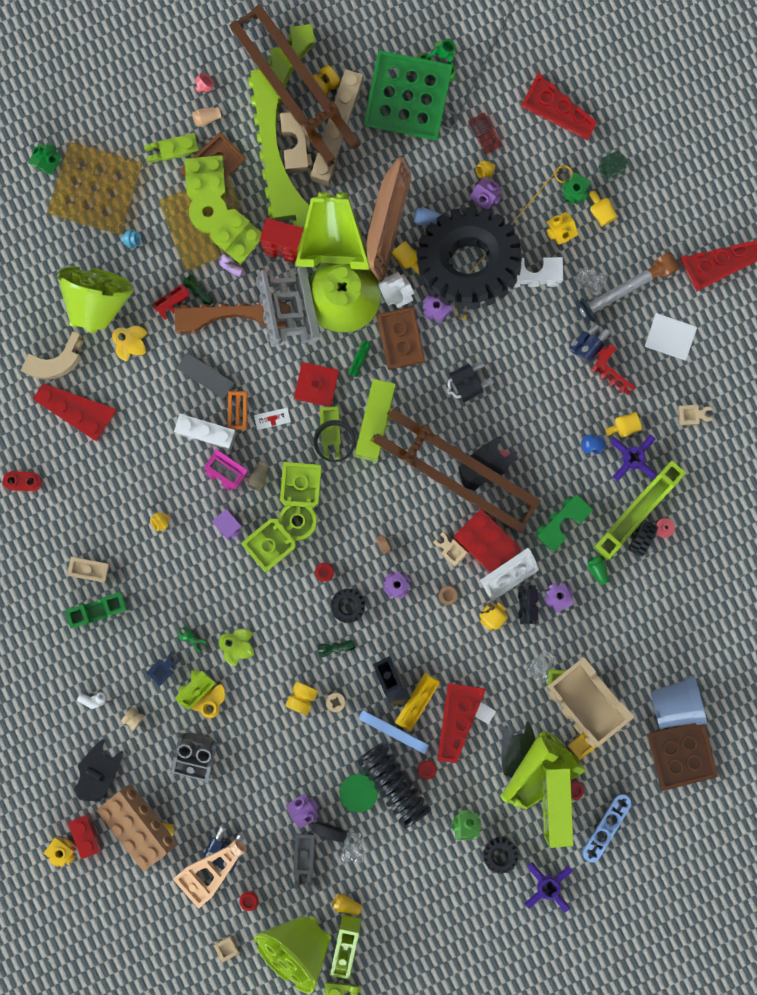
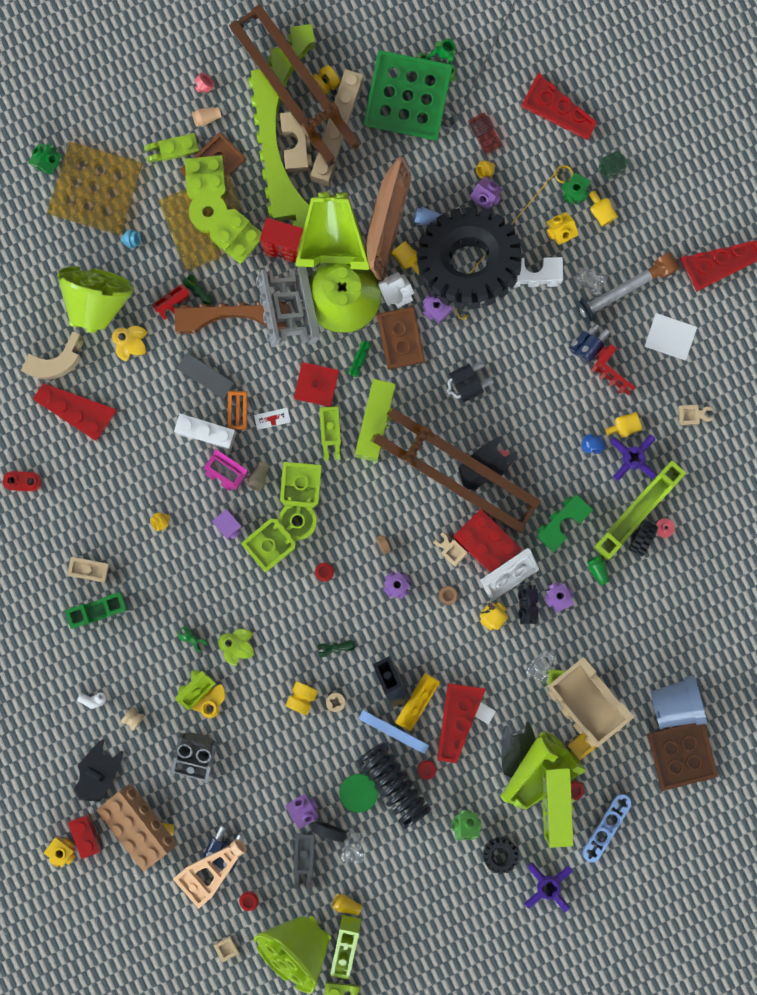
(161, 670): dark blue plate -> none
(225, 262): lavender arm -> none
(333, 423): black tyre -> none
(339, 597): black tyre -> none

